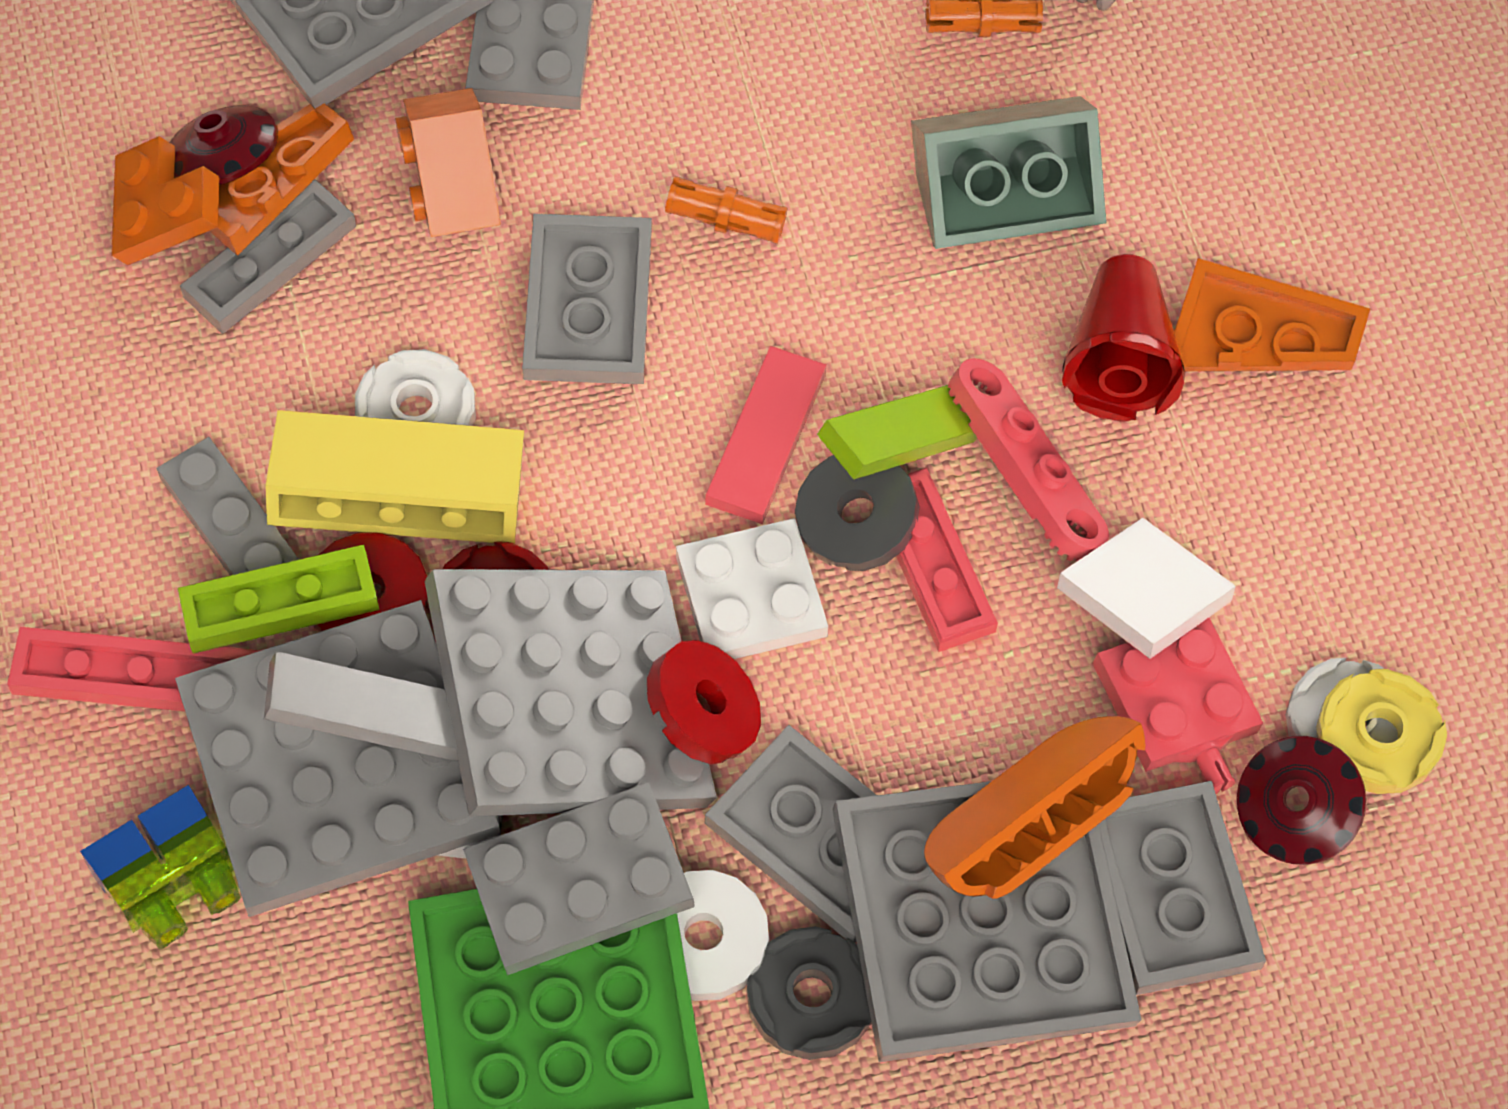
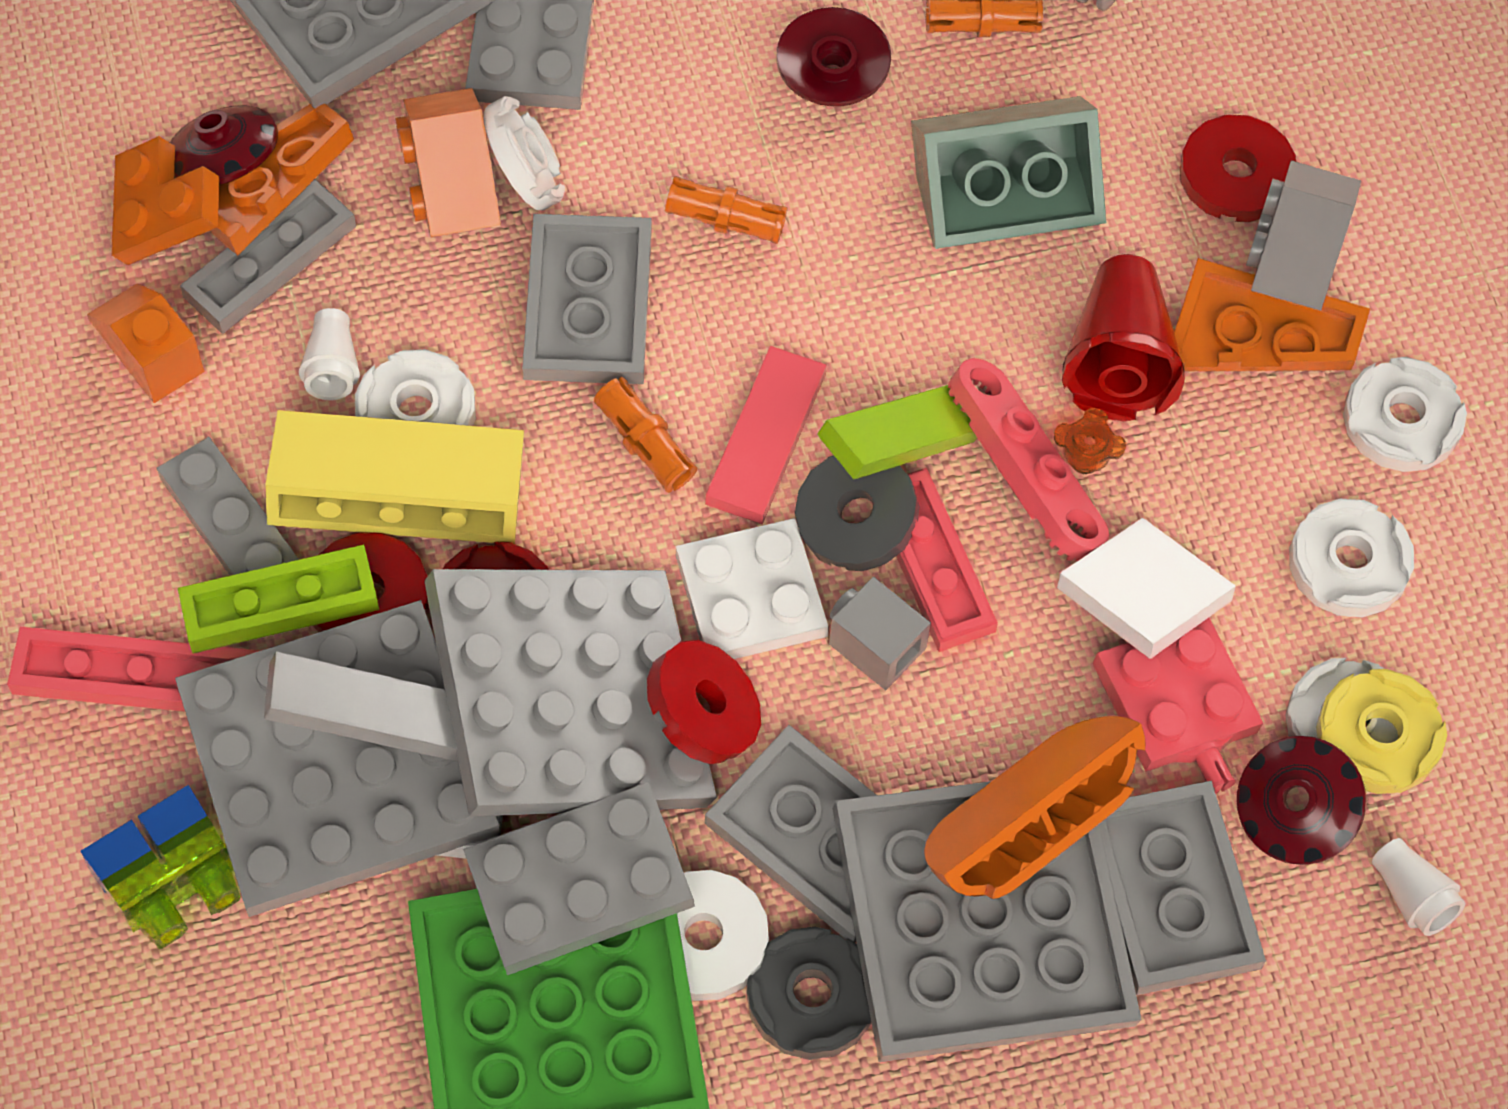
(149, 340): none -> orange slope
(329, 361): none -> white cone
(523, 153): none -> white tile
(645, 434): none -> orange pin
(837, 39): none -> dark red dish
(878, 632): none -> light grey brick
(1086, 457): none -> clear orange plate
(1227, 140): none -> red tile
(1302, 234): none -> light grey brick
(1347, 589): none -> white tile
(1397, 443): none -> white tile
(1420, 890): none -> white cone

